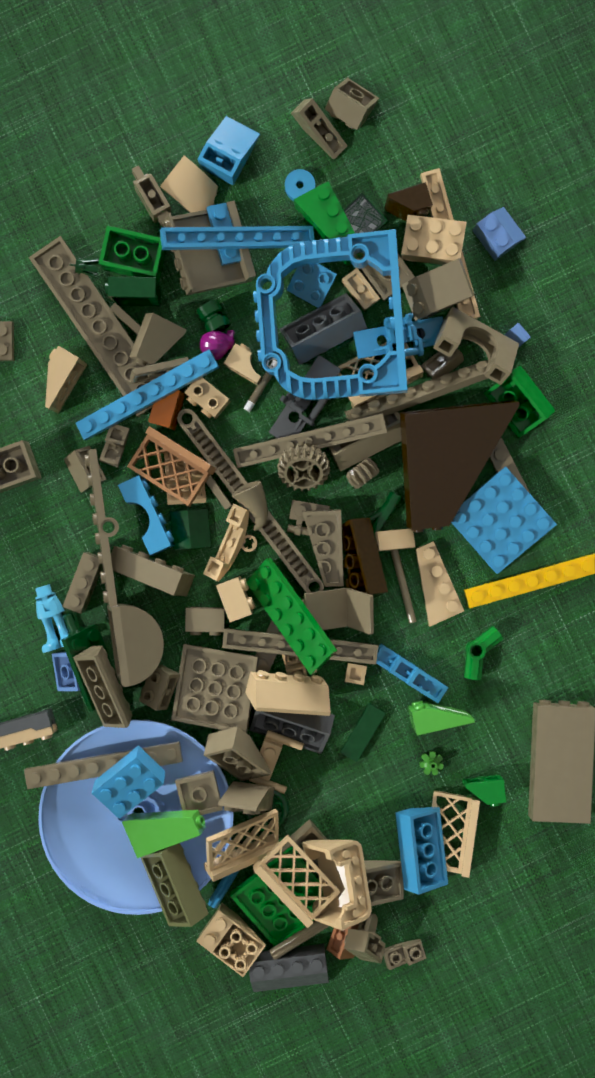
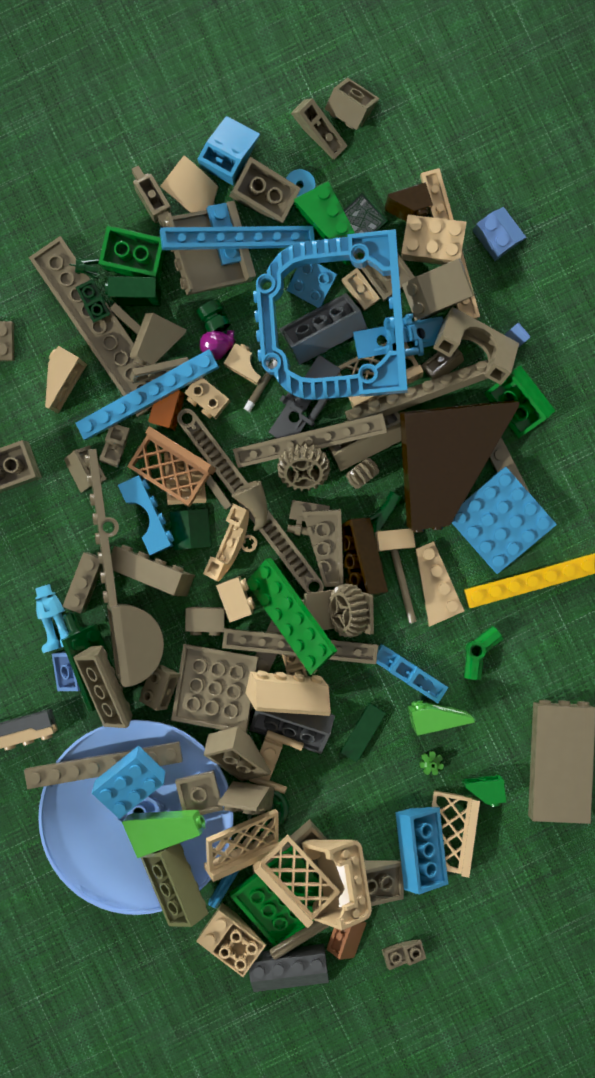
(93, 300): none -> dark green slope
(264, 191): none -> dark tan slope
(348, 610): none -> dark tan gear
(355, 673): tan plate -> none
(365, 942): dark tan brick -> none

